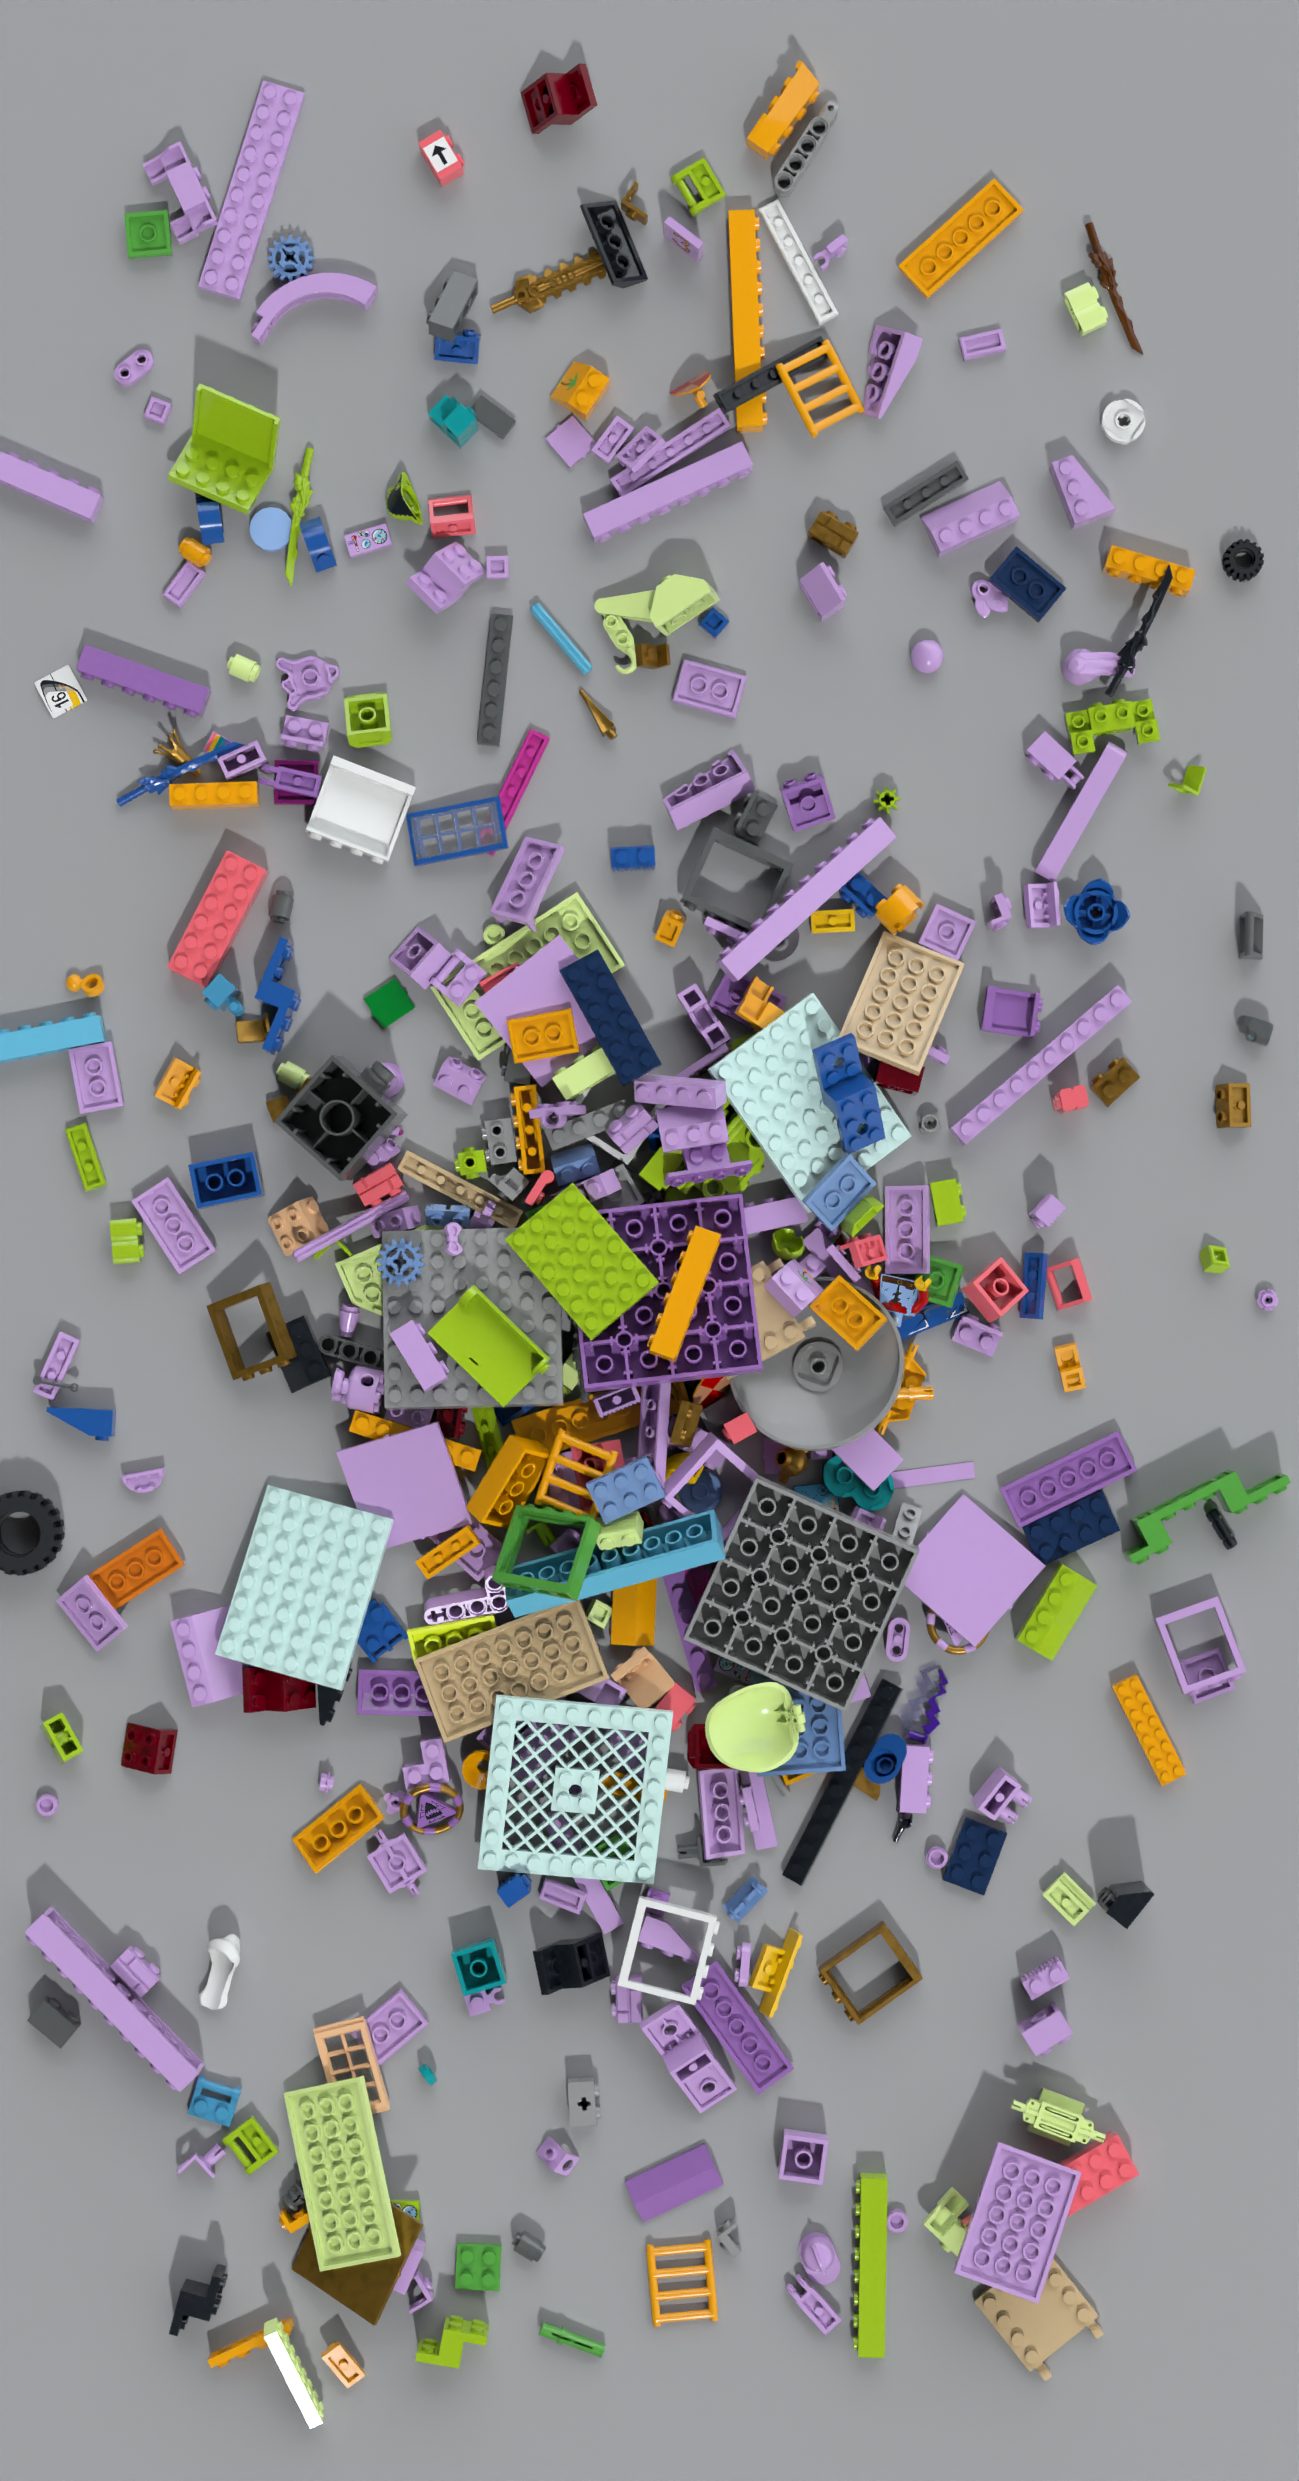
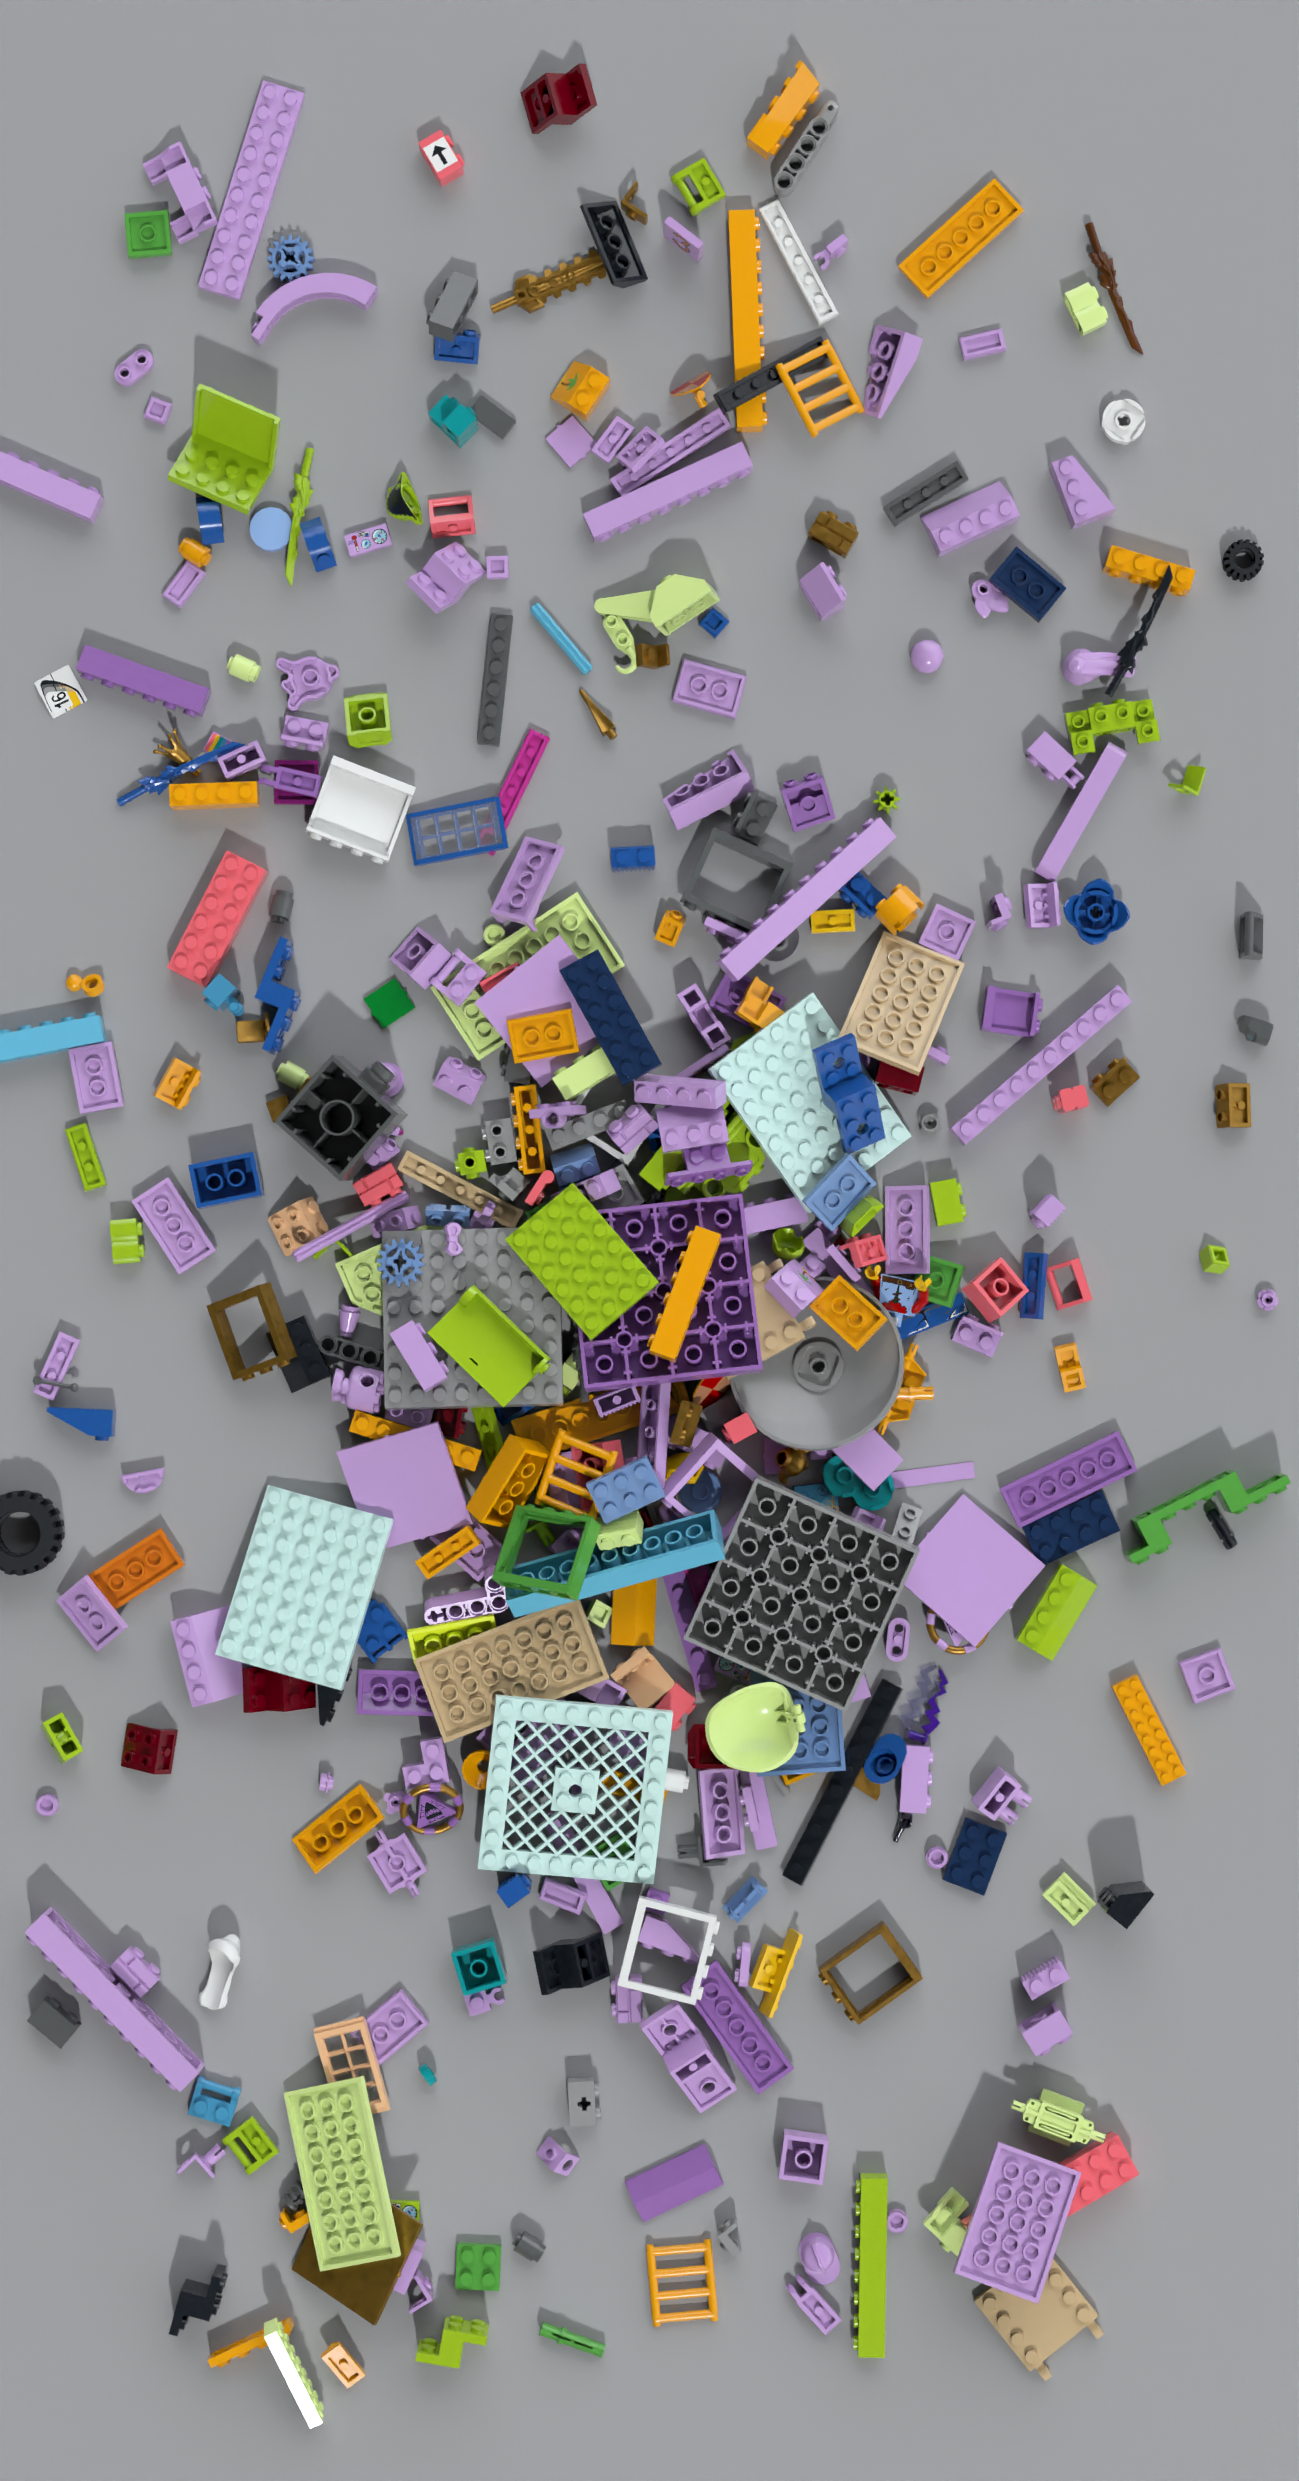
(1213, 1681): lavender window -> none

